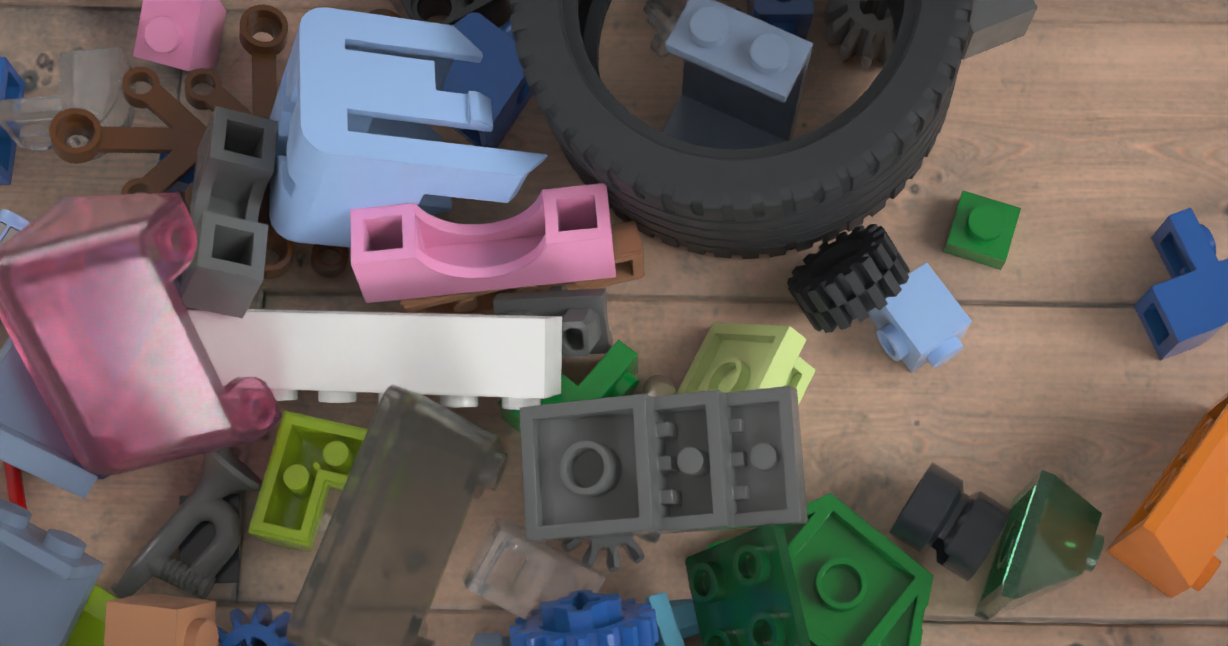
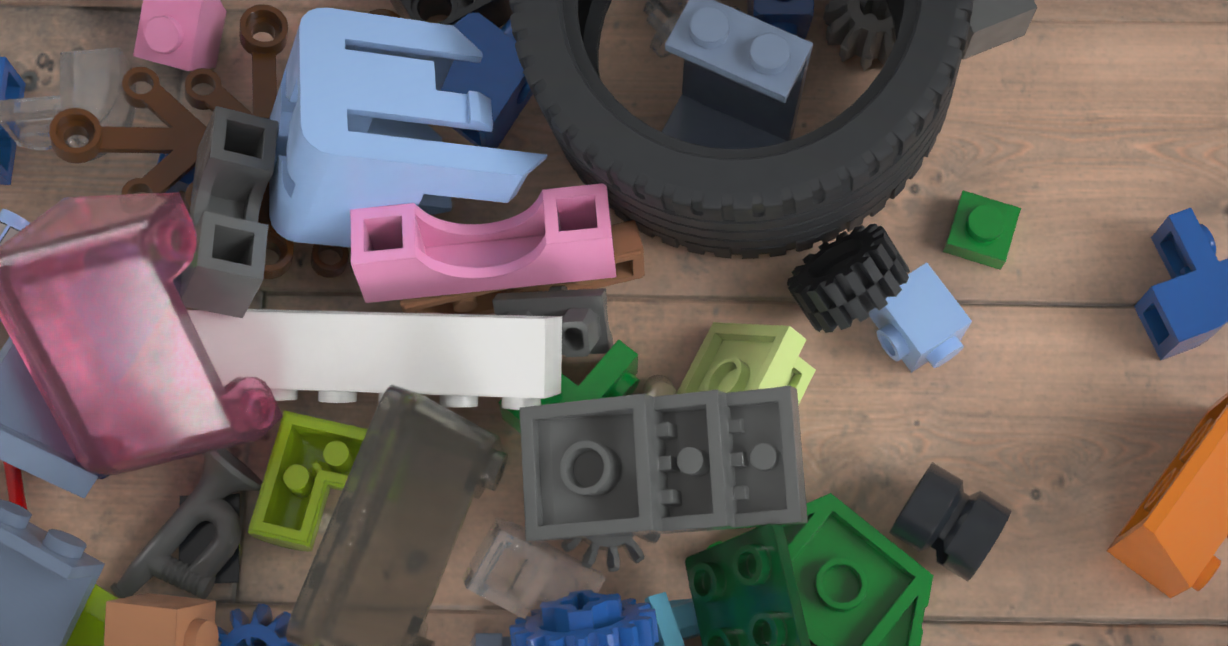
(1041, 545): clear green slope -> none

